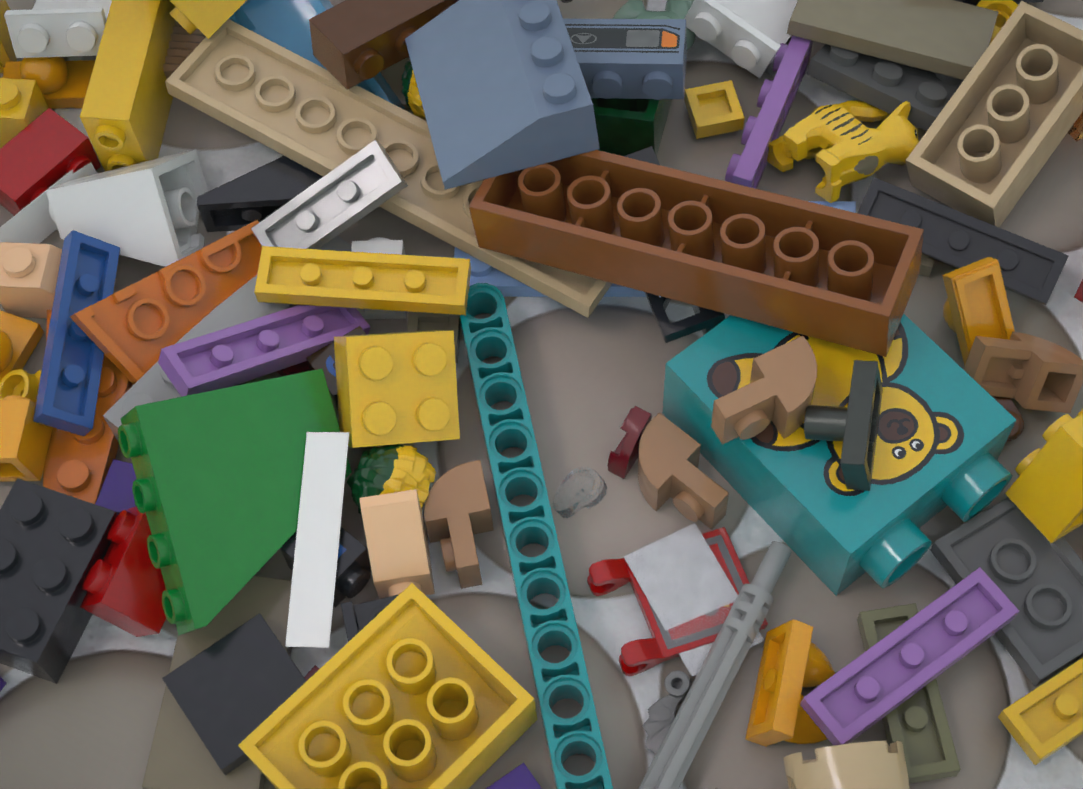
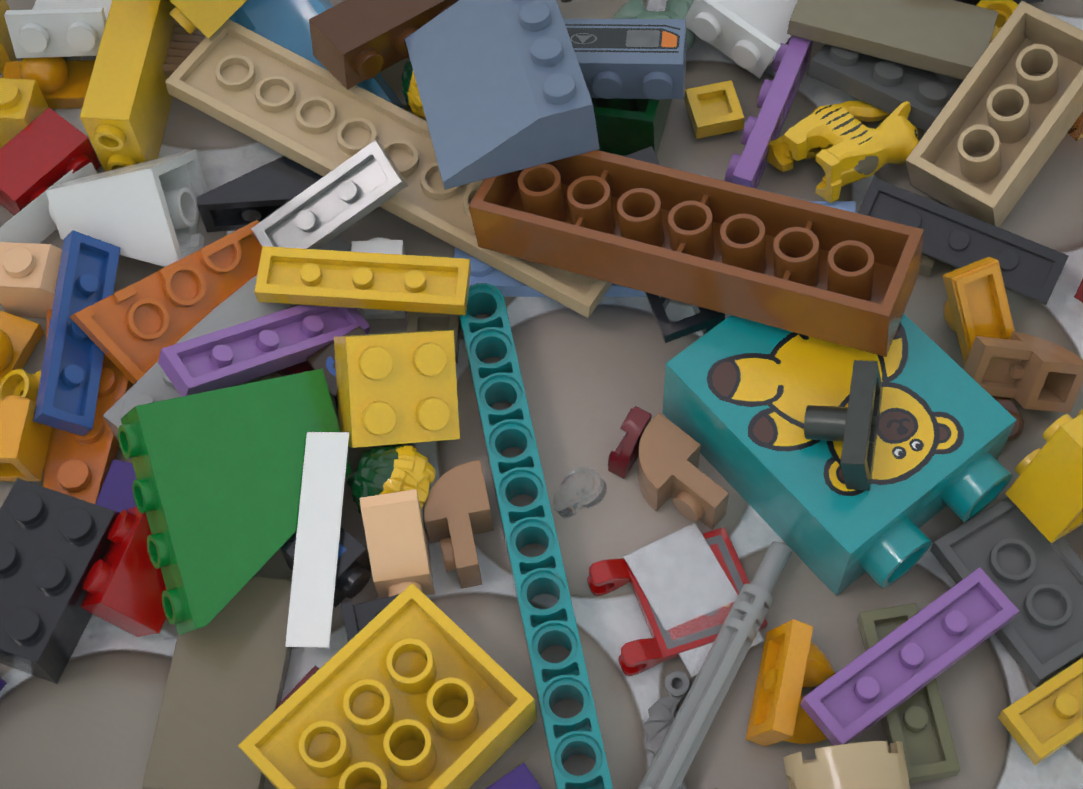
(234, 688): black tile -> none
(777, 392): medium nougat brick -> none

